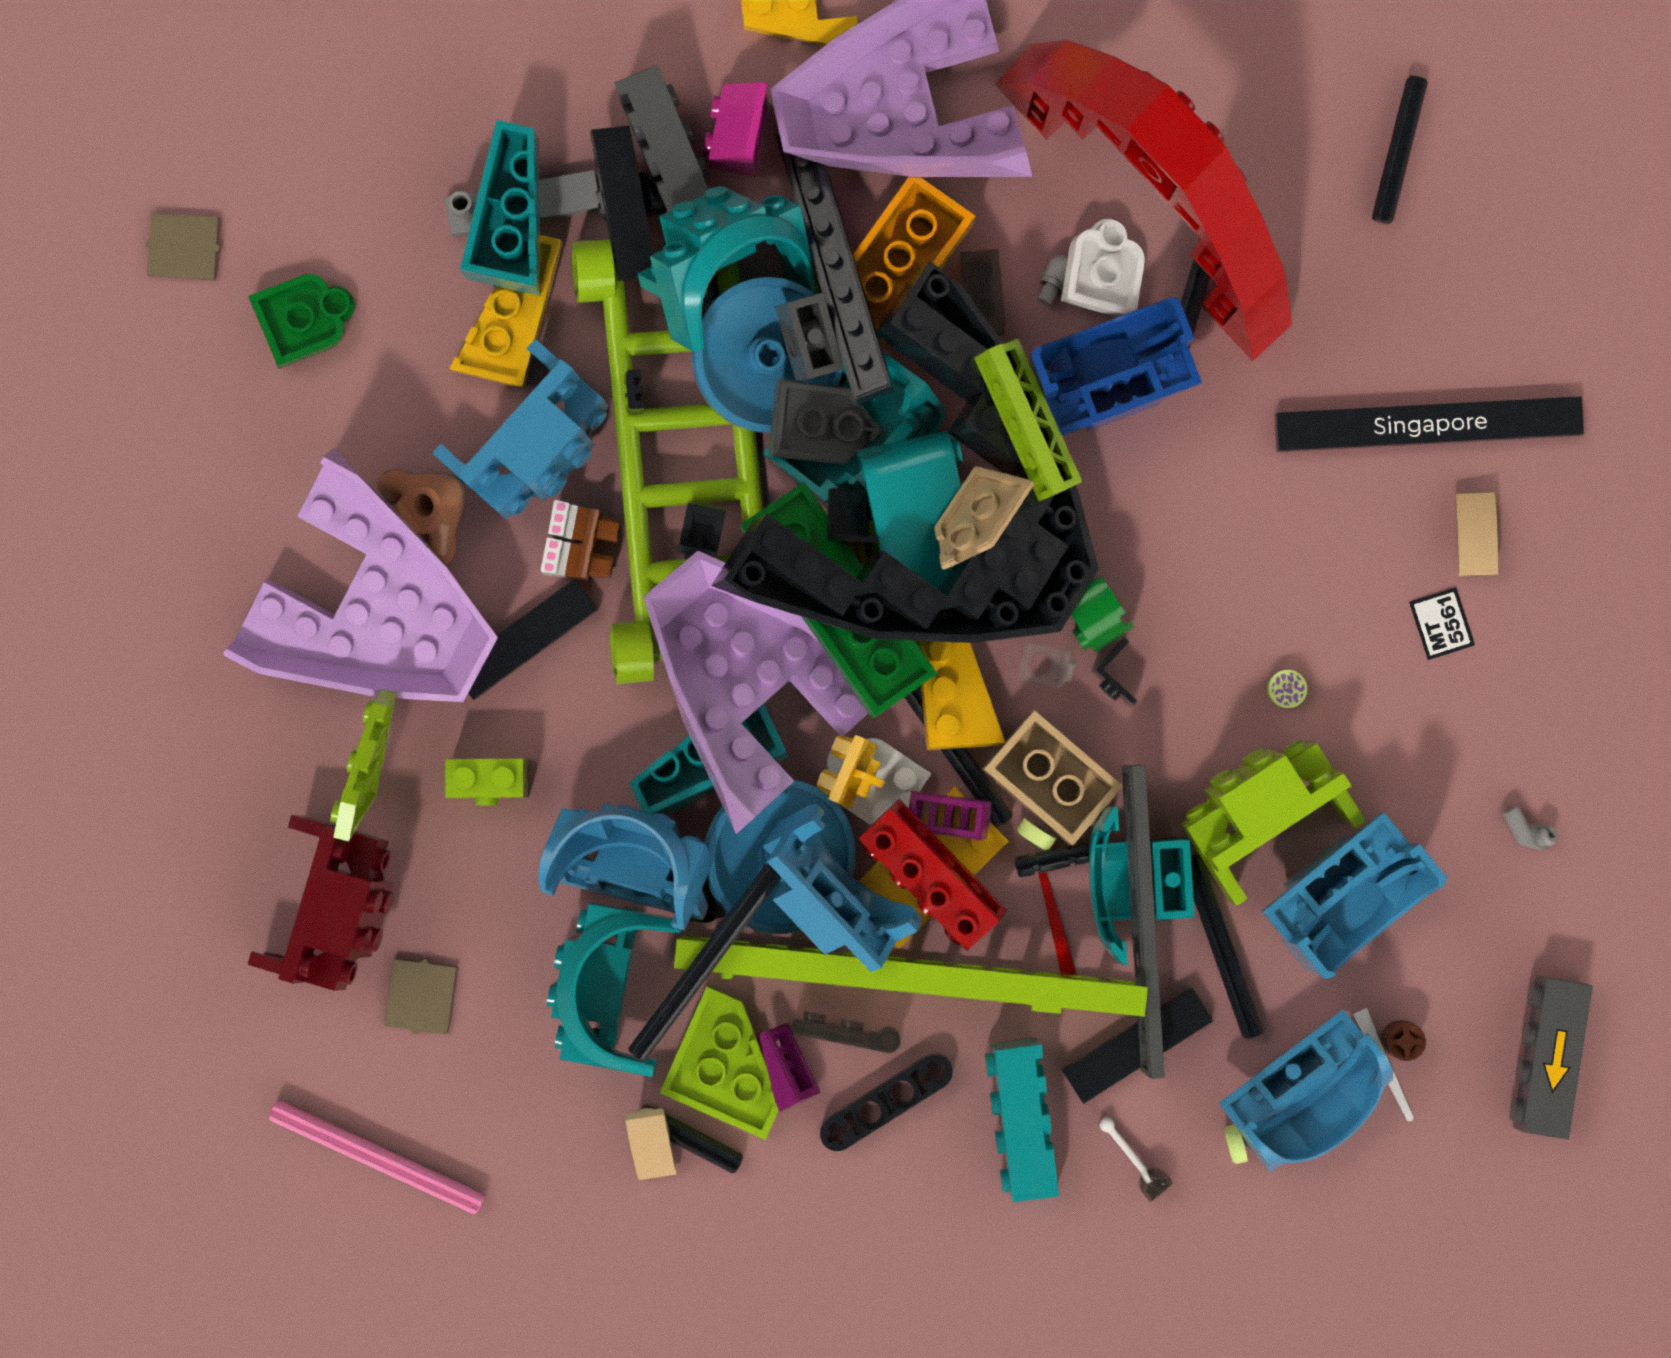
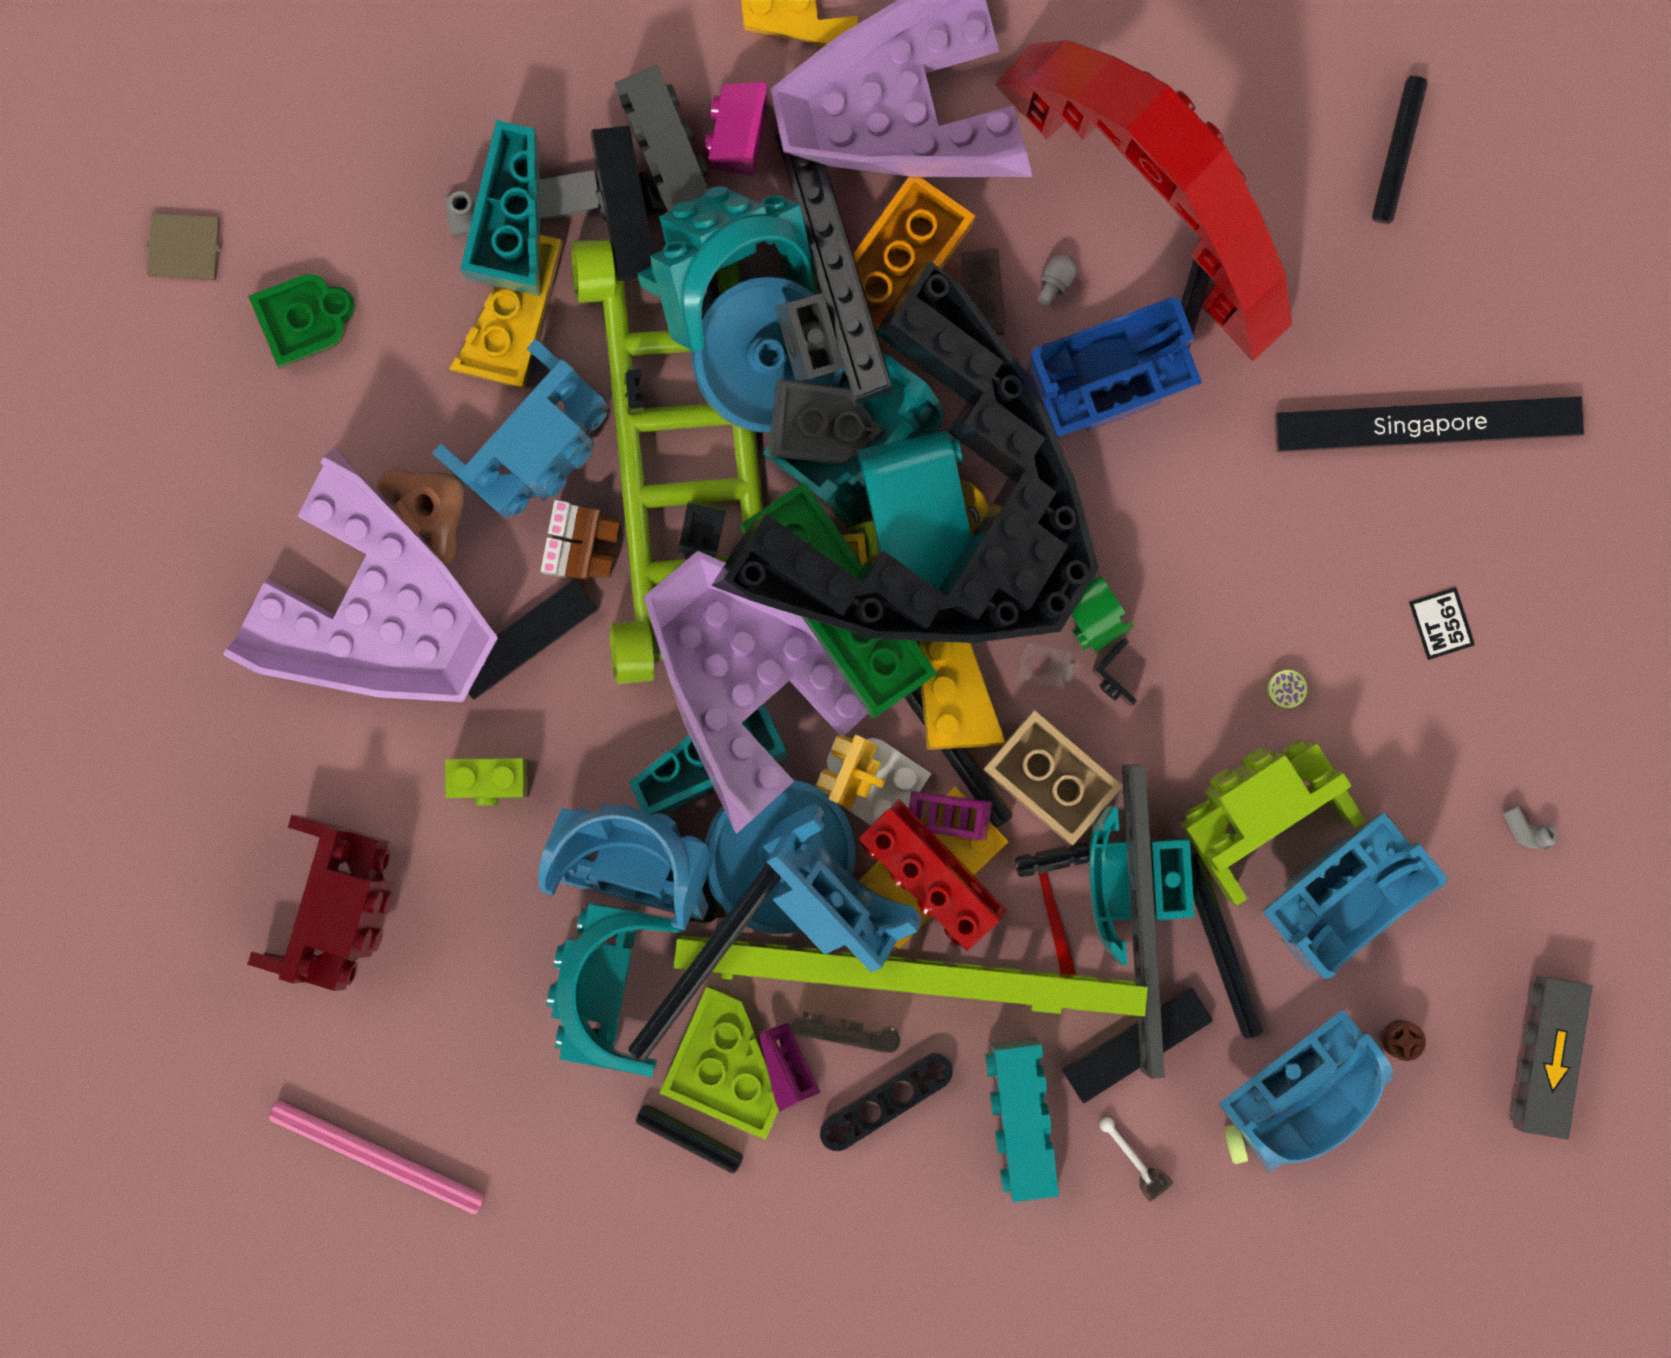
(364, 767): lime plate -> none
(420, 996): dark tan piece -> none
(650, 1143): tan slope -> none
(847, 515): black bracket -> none
(978, 514): tan tile -> none
(1022, 420): lime fence -> none
(1036, 834): yellowish green tile -> none
(1104, 270): white plate -> none
(1366, 1026): white sticker -> none
(1477, 534): tan slope -> none

